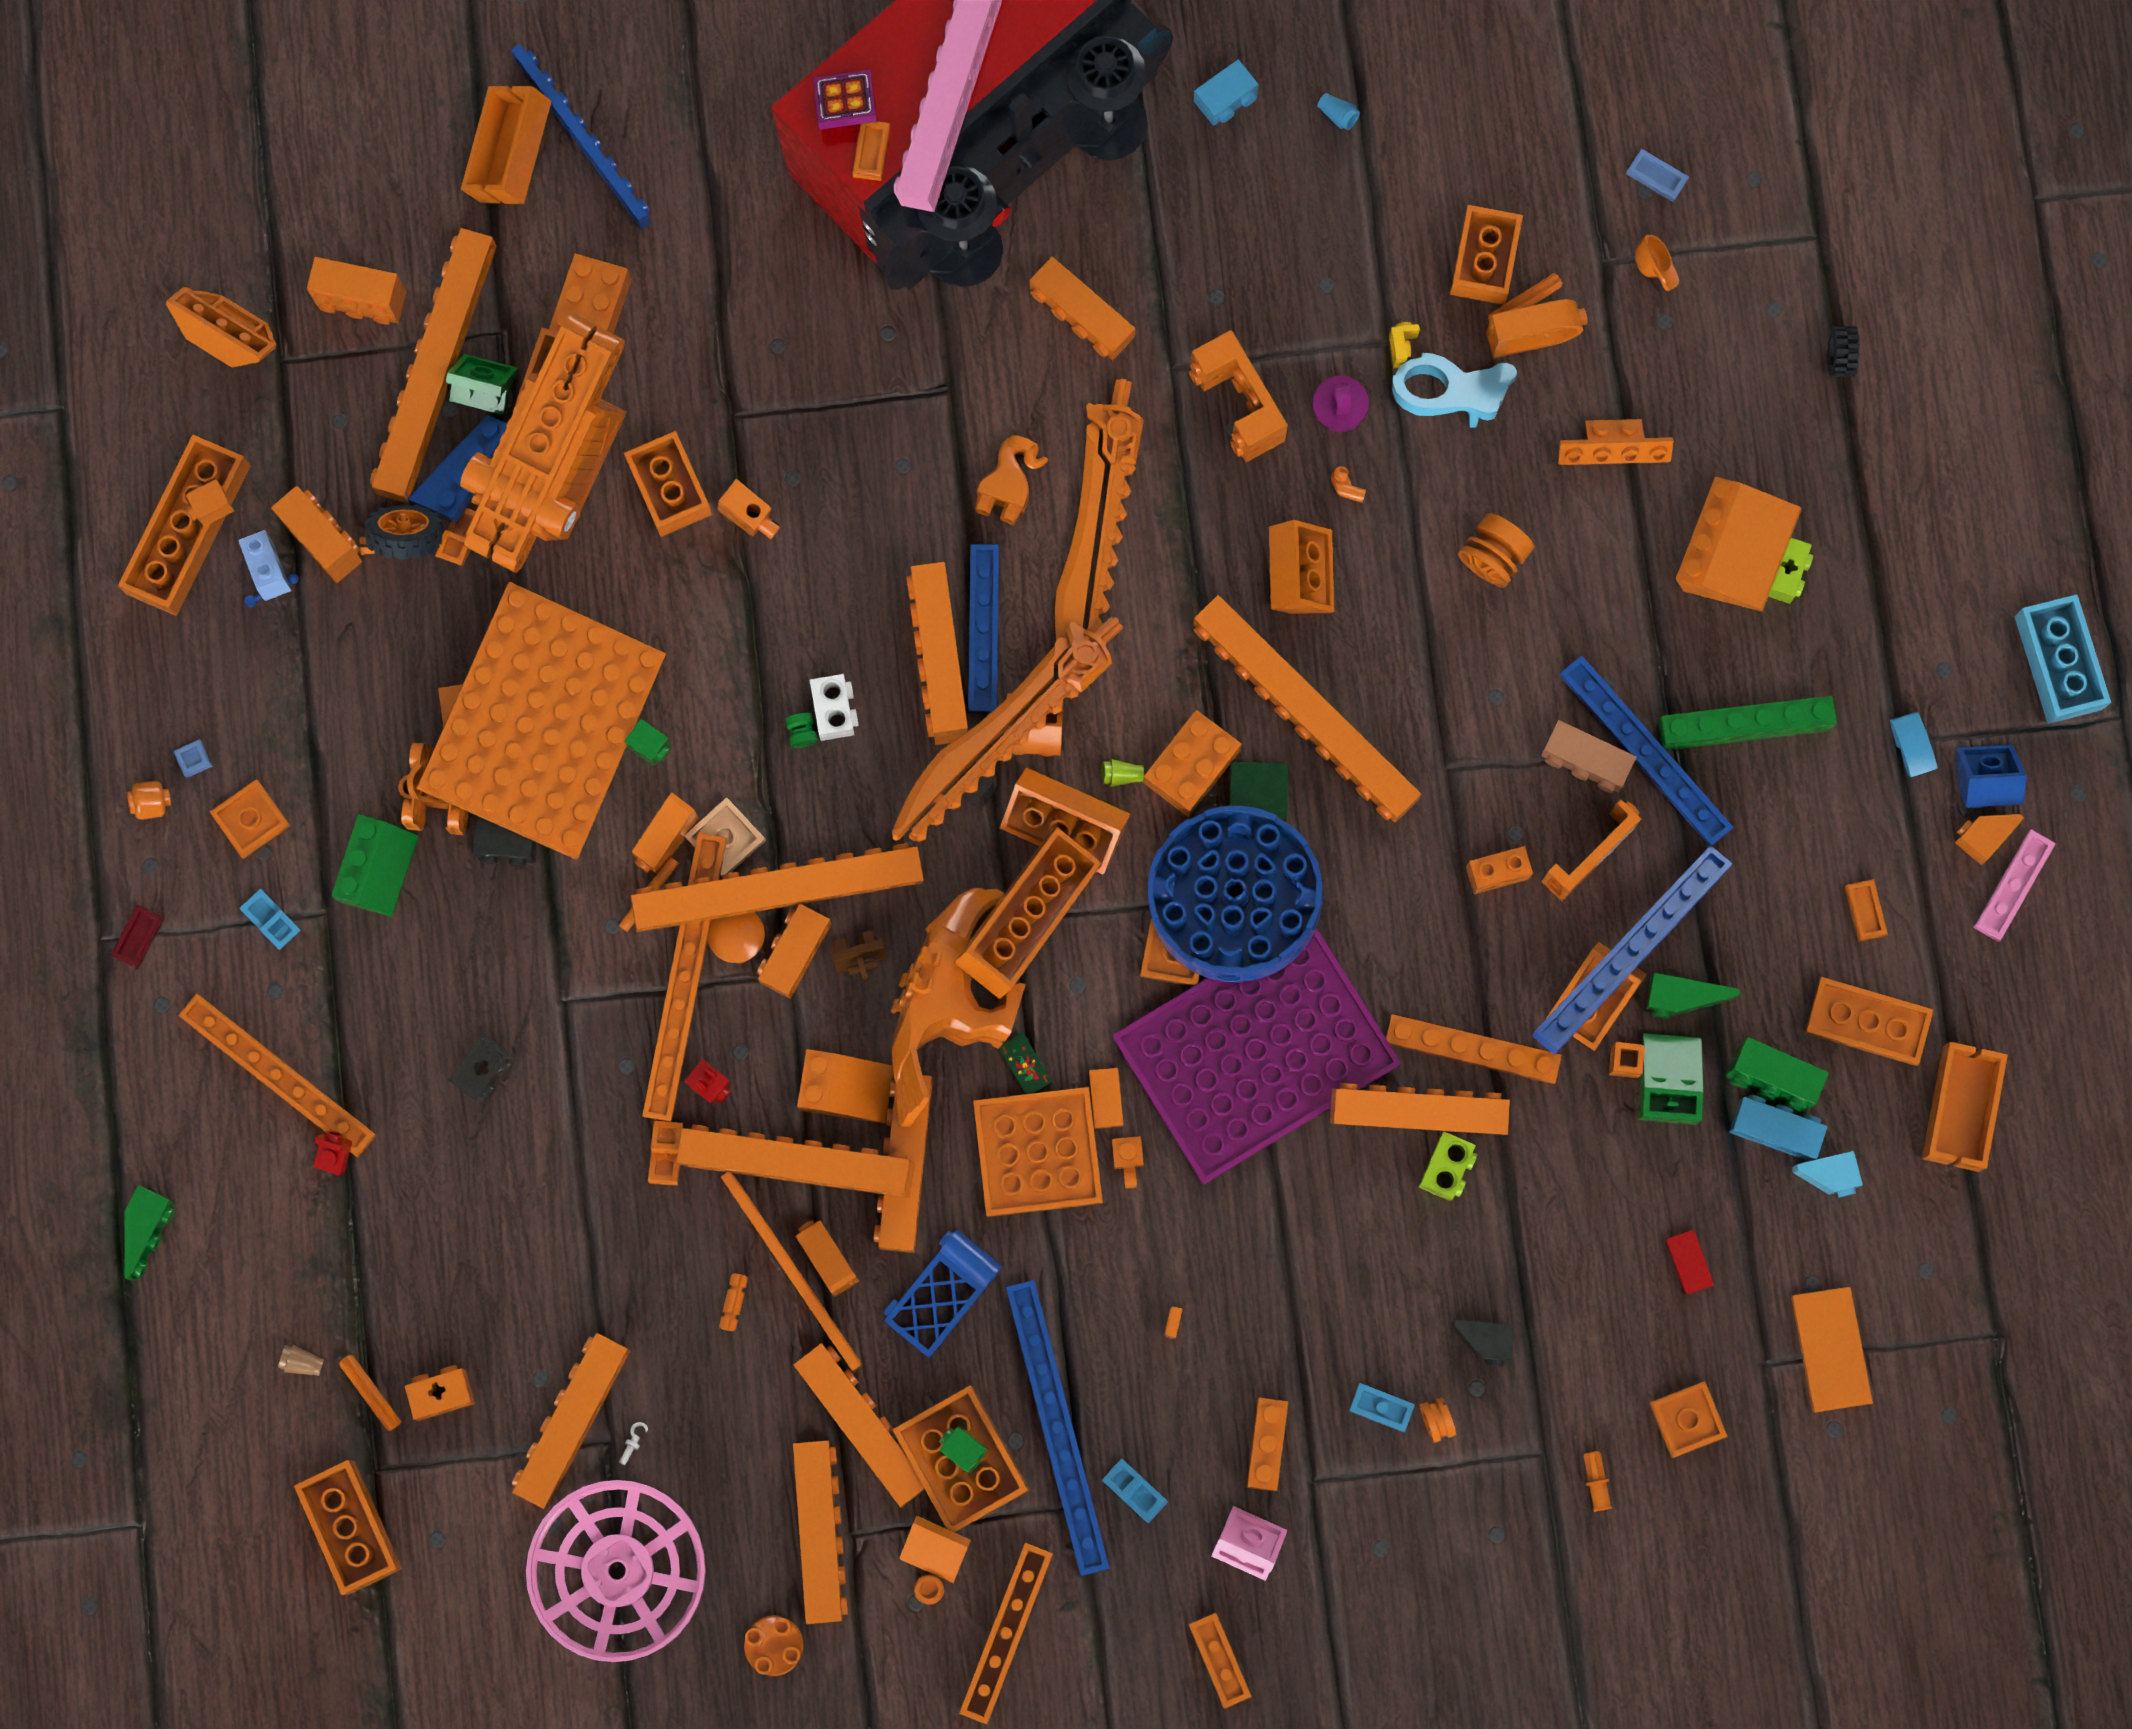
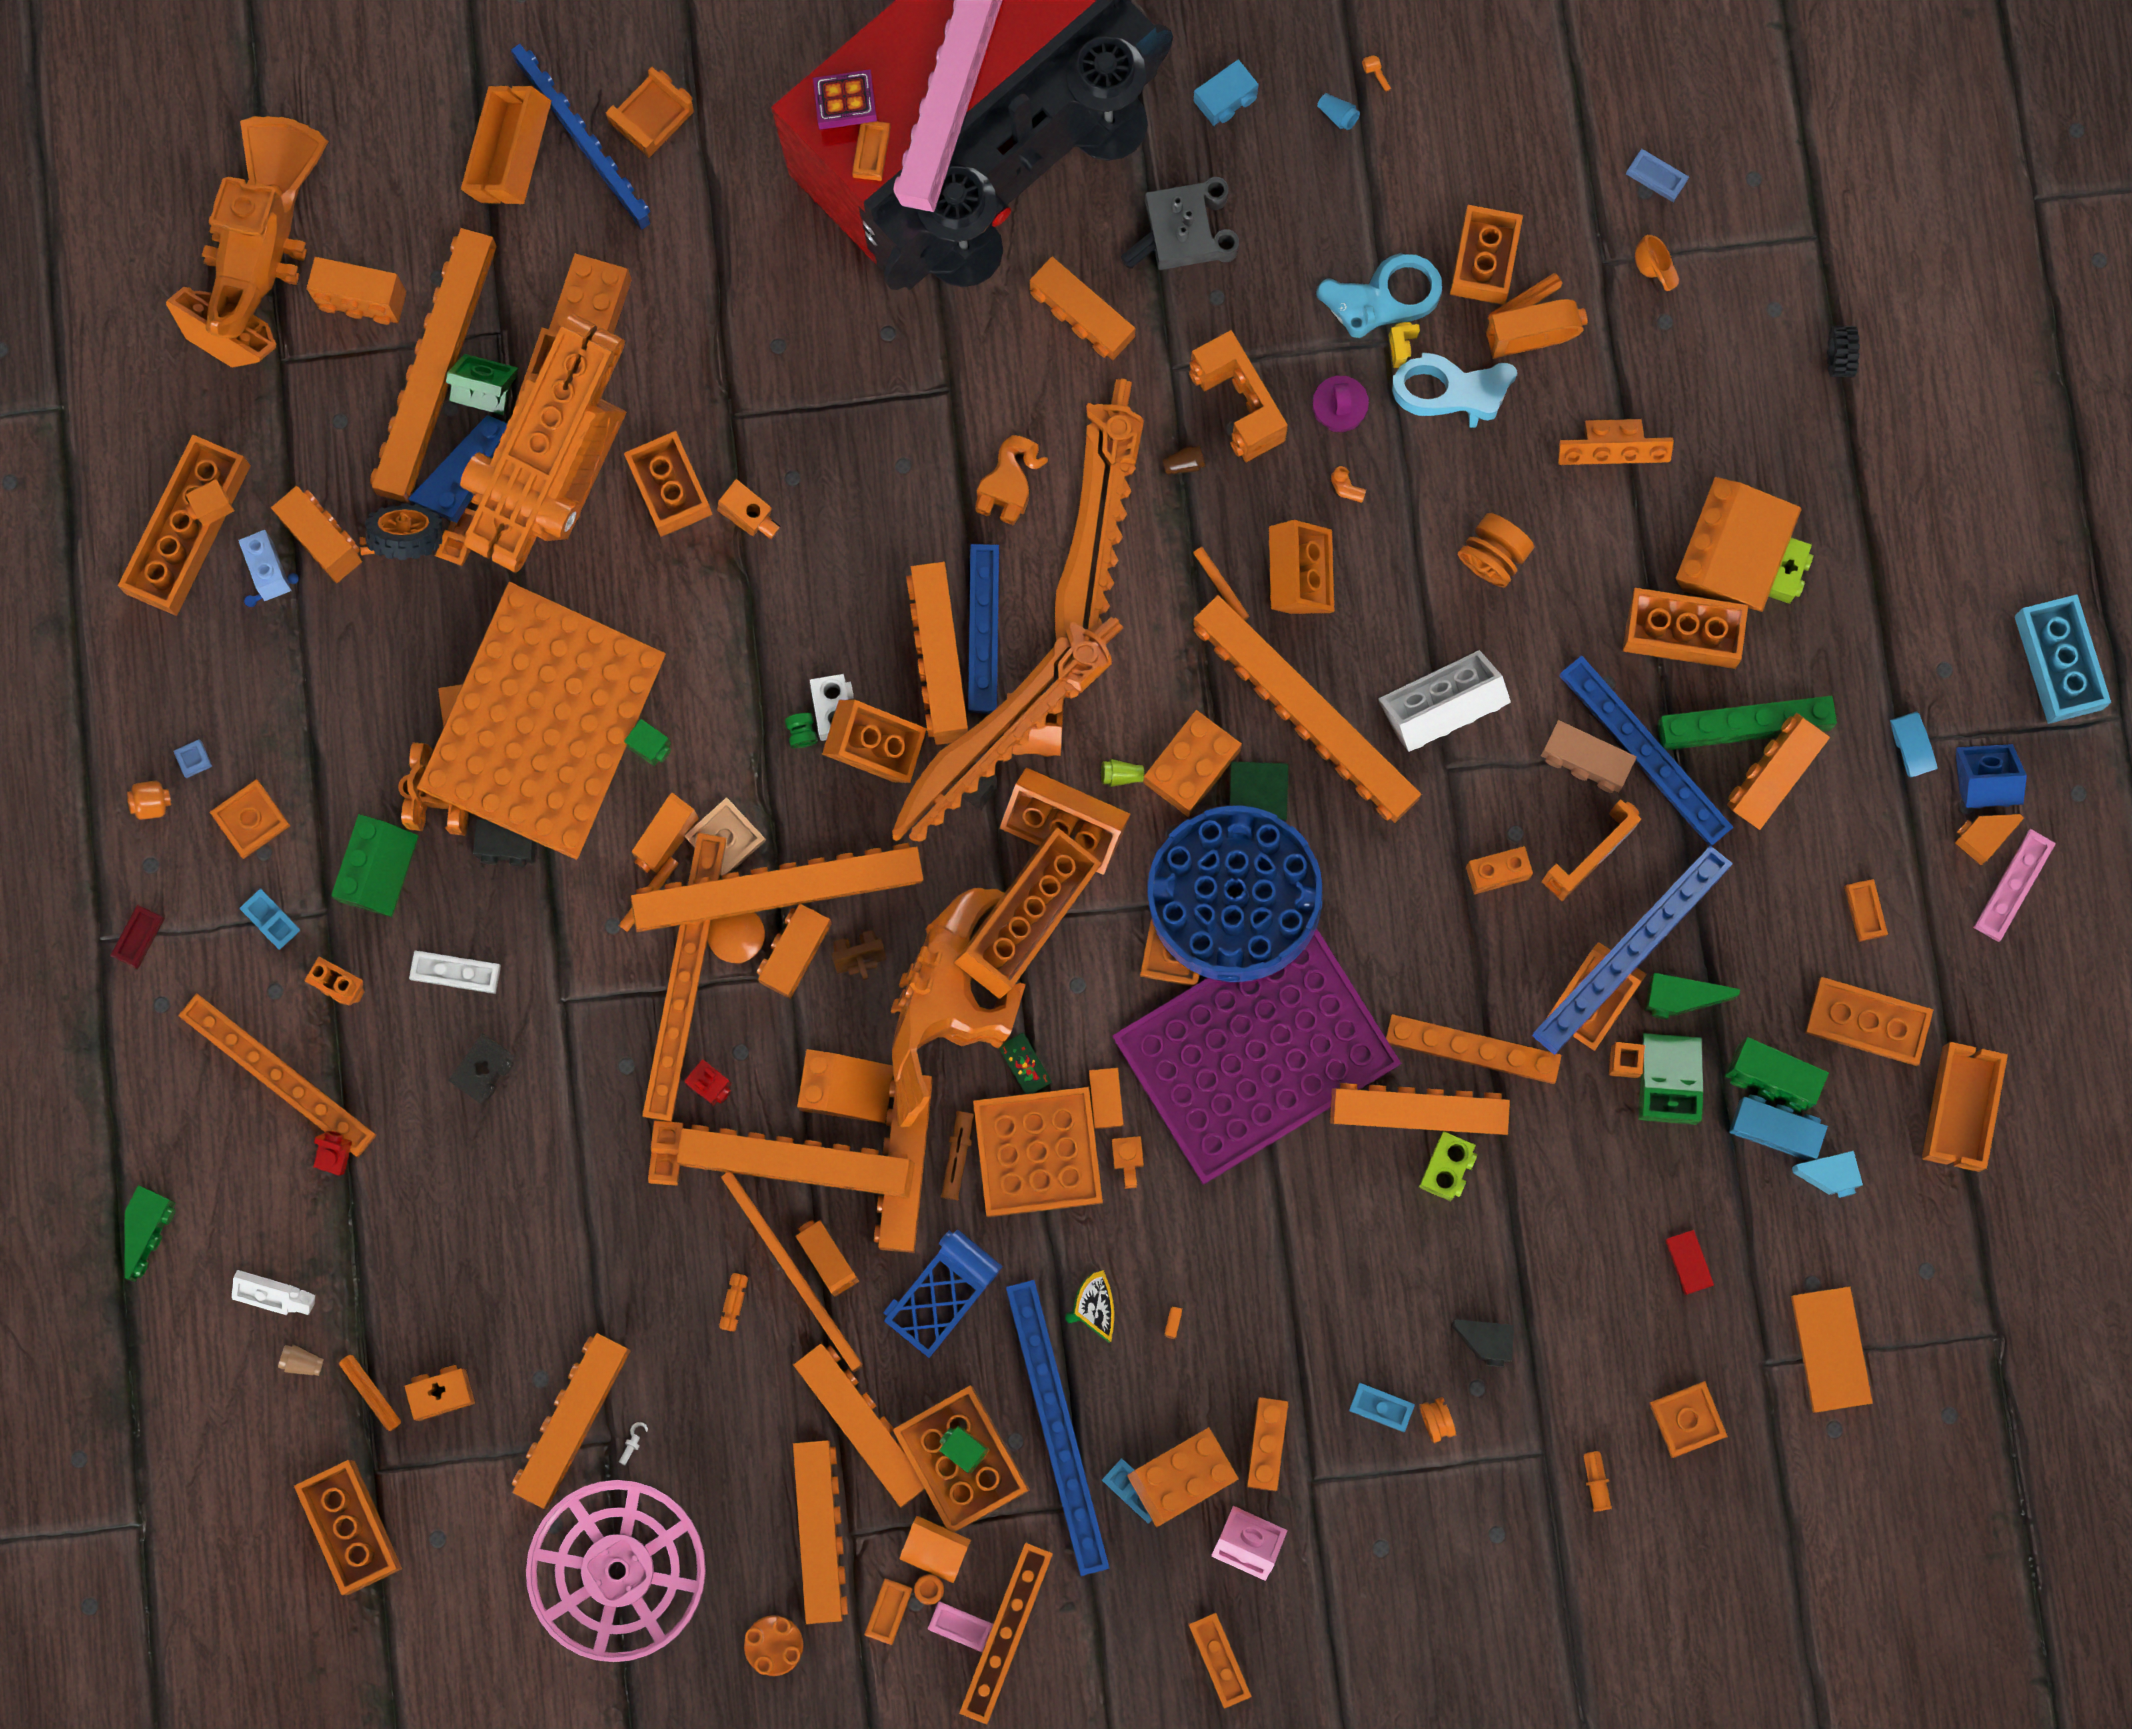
(256, 220): none -> orange animal
(270, 1294): none -> white hinge
(335, 982): none -> orange hips
(455, 972): none -> white tile
(651, 112): none -> orange panel
(874, 741): none -> orange brick
(888, 1611): none -> orange tile
(960, 1626): none -> bright pink tile
(963, 1121): none -> dark orange pin
(1094, 1305): none -> shield
(1182, 228): none -> dark grey piece
(1182, 1477): none -> orange brick
(1184, 461): none -> reddish brown cone
(1220, 582): none -> orange bar
(1369, 306): none -> medium azure animal
(1373, 64): none -> orange hand
(1445, 700): none -> white slope
(1685, 628): none -> orange slope
(1777, 770): none -> orange brick

